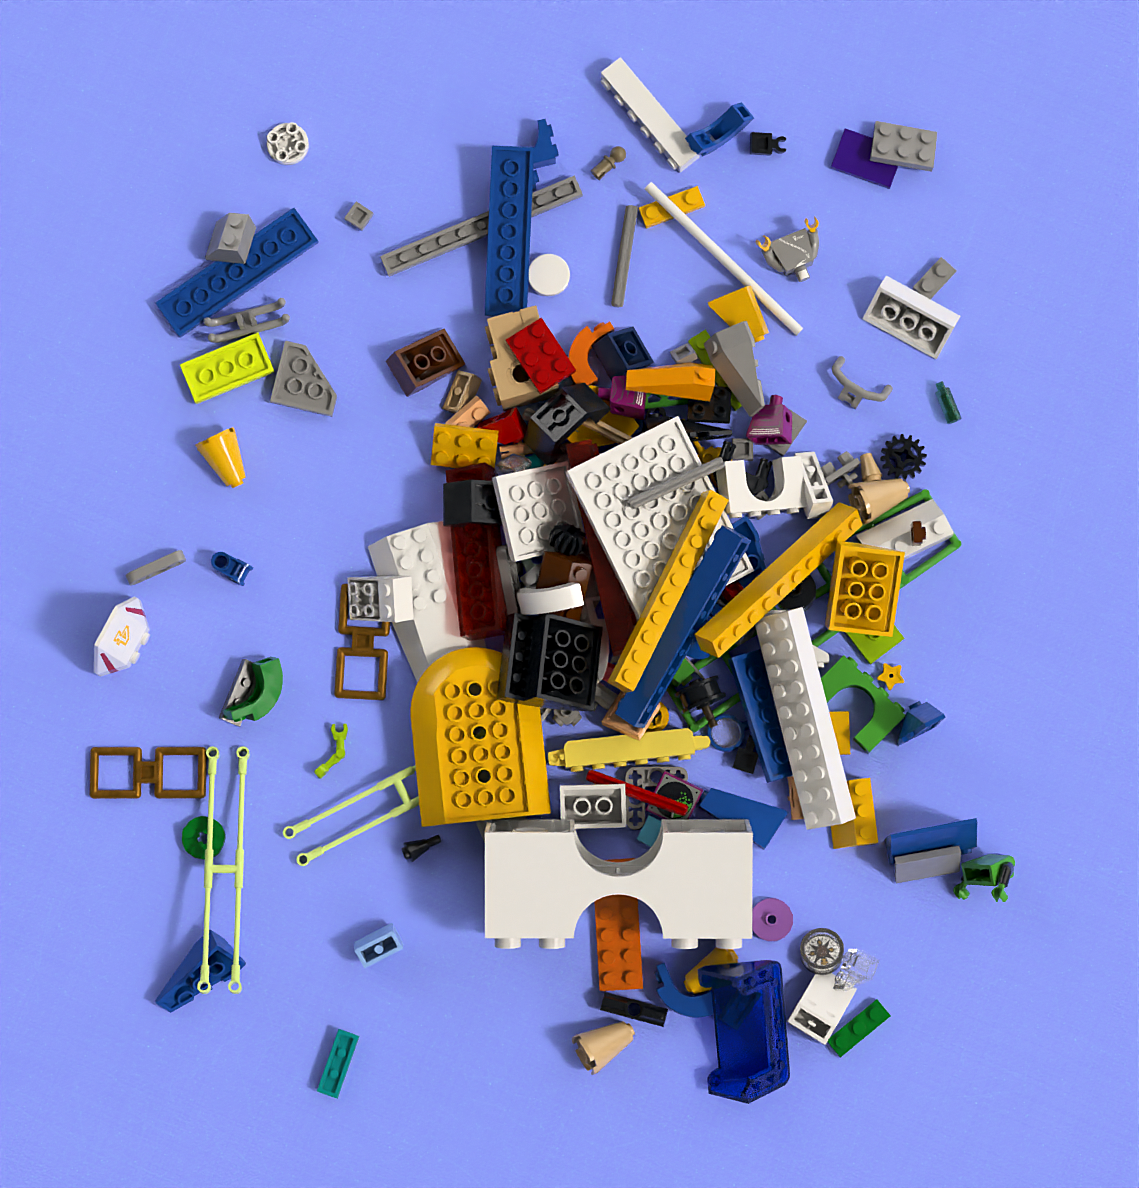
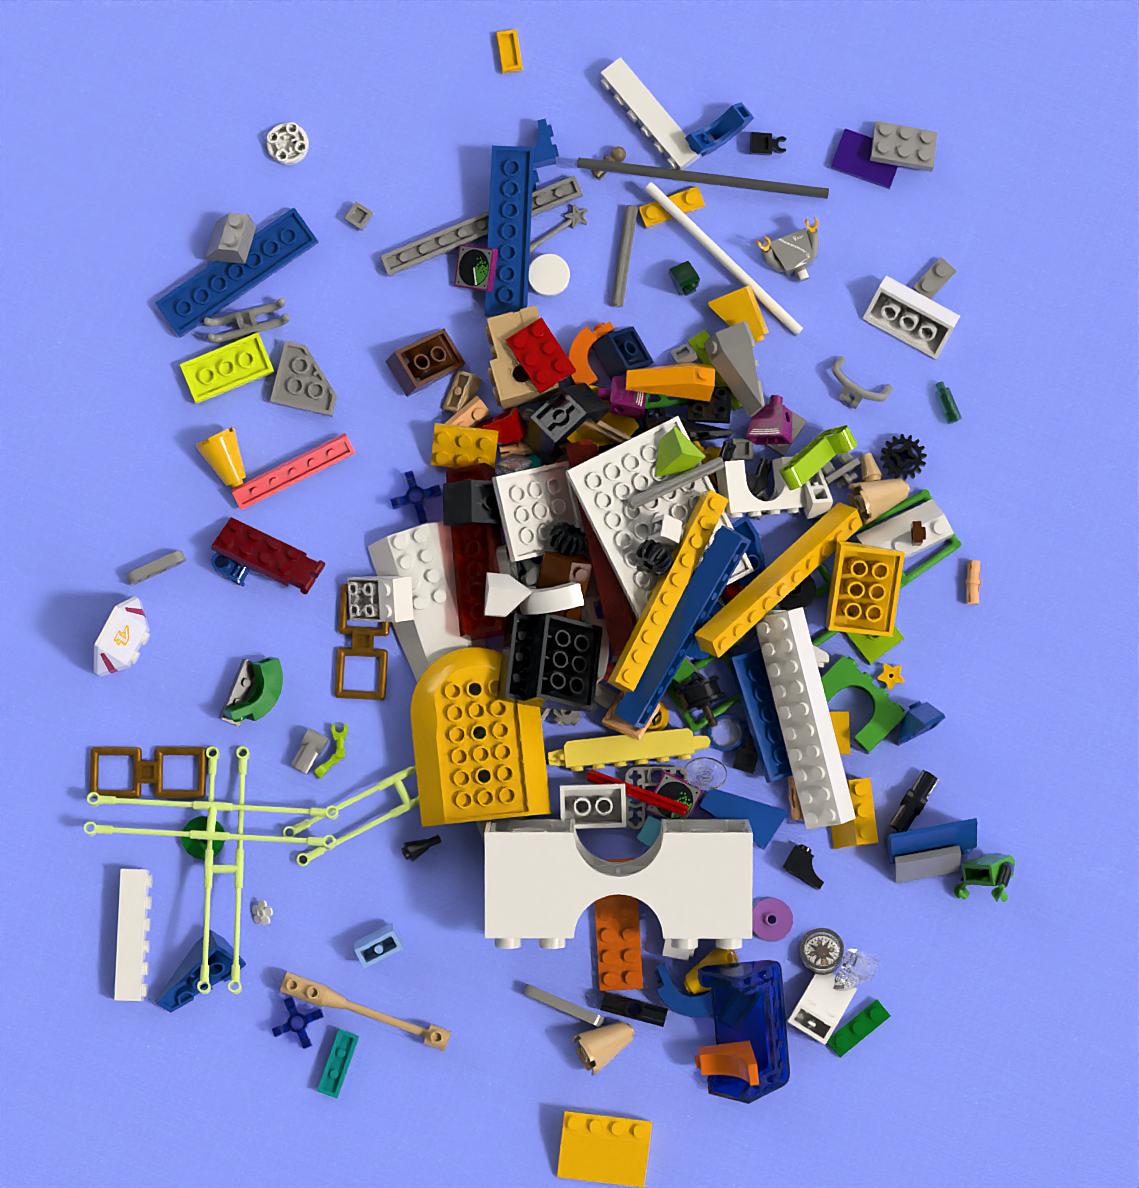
(132, 935): none -> white brick
(210, 833): none -> yellowish green bar
(262, 913): none -> white plant
(267, 555): none -> dark red hinge
(292, 471): none -> coral plate
(293, 1012): none -> clear blue pin
(312, 746): none -> light grey piece
(324, 996): none -> tan bar
(401, 501): none -> clear blue pin
(475, 267): none -> tile
(503, 594): none -> white slope
(509, 51): none -> yellow tile
(563, 1005): none -> light grey beam
(573, 218): none -> light grey piece
(604, 1149): none -> yellow slope
(653, 557): none -> black gear
(665, 530): none -> white slope
(676, 454): none -> lime slope
(681, 954): none -> white brick
(684, 278): none -> dark green slope
(705, 178): none -> dark grey piece
(705, 773): none -> clear dish
(729, 1059): none -> orange arch
(800, 865): none -> black arch
(816, 455): none -> lime beam
(914, 801): none -> black piece
(973, 582): none -> light nougat pin

